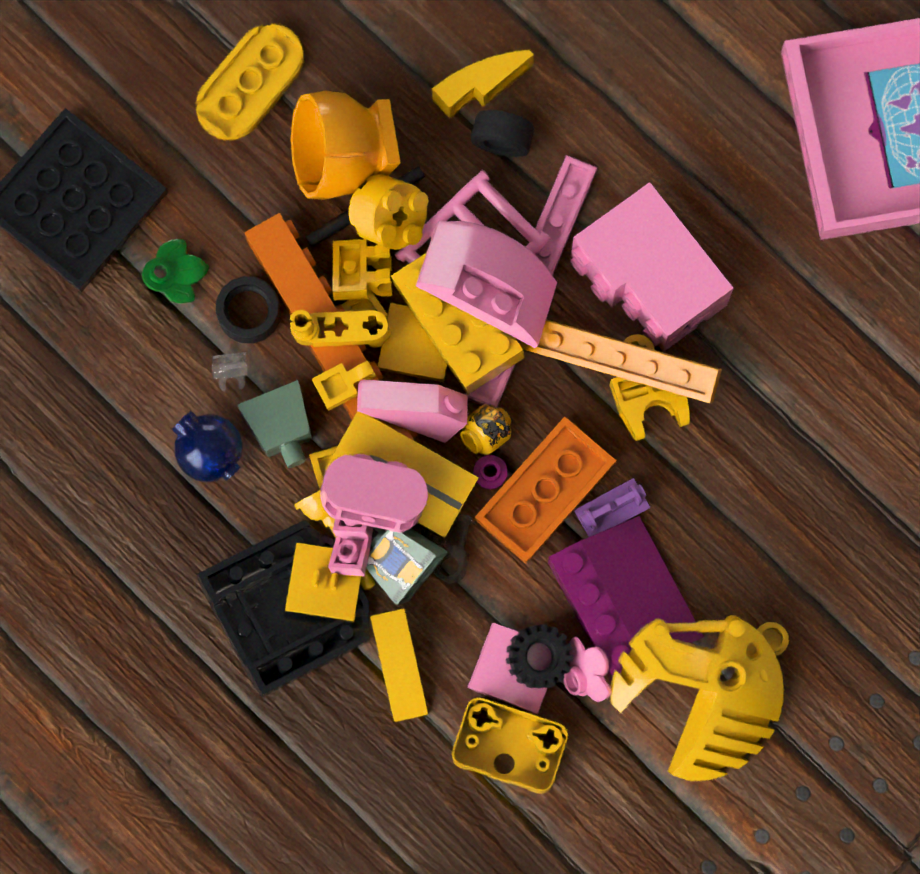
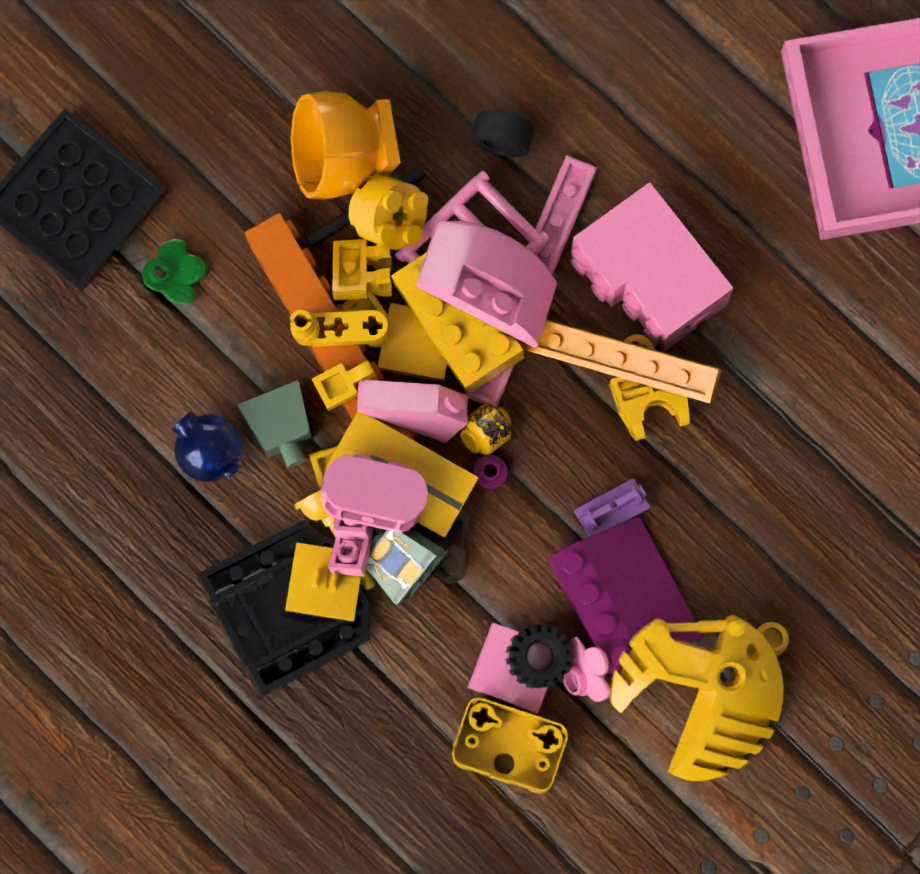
(229, 366): clear tile -> none
(238, 286): black tyre -> none
(249, 81): yellow tile -> none
(399, 665): yellow slope -> none
(481, 80): yellow slope -> none
(545, 490): orange plate -> none

